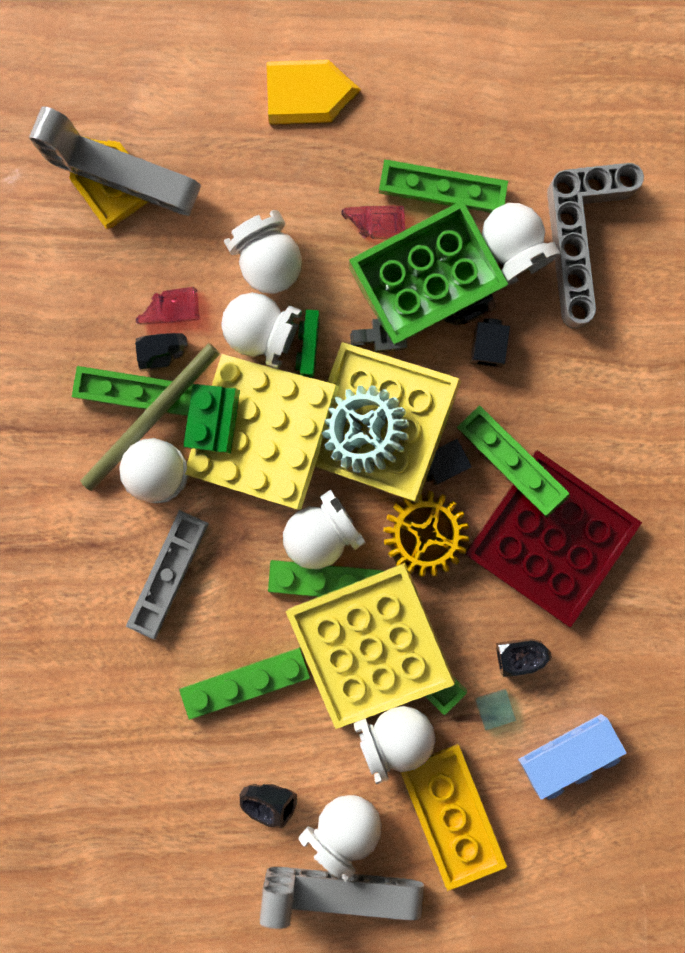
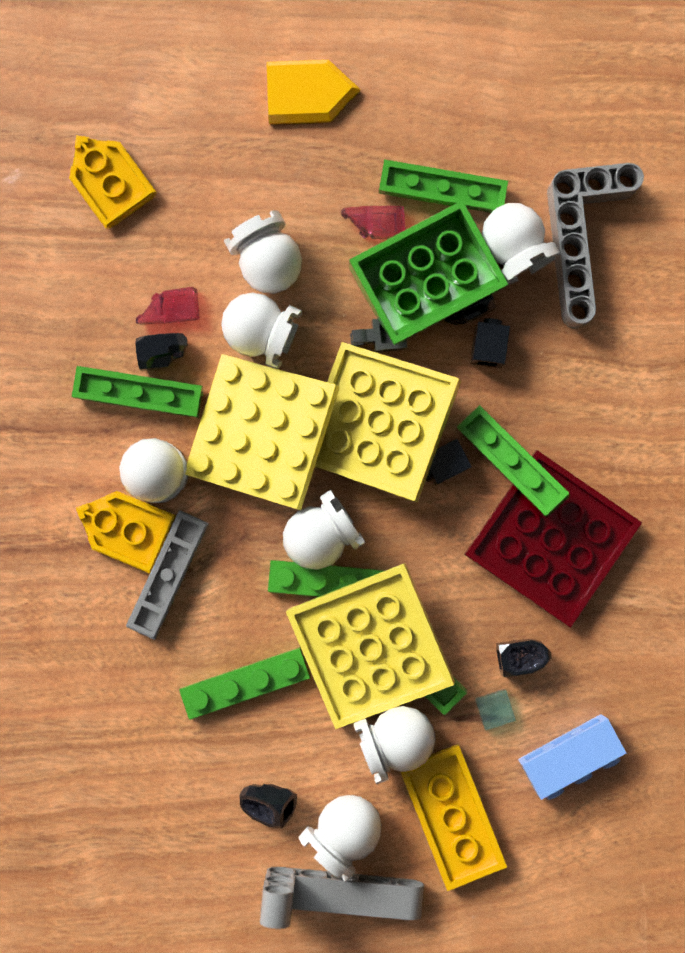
(65, 148): light grey beam -> none
(126, 529): none -> yellow tile
(150, 416): olive piece -> none
(211, 418): green plate -> none
(309, 334): green plate -> none
(375, 421): light aqua gear -> none
(450, 545): yellow gear -> none

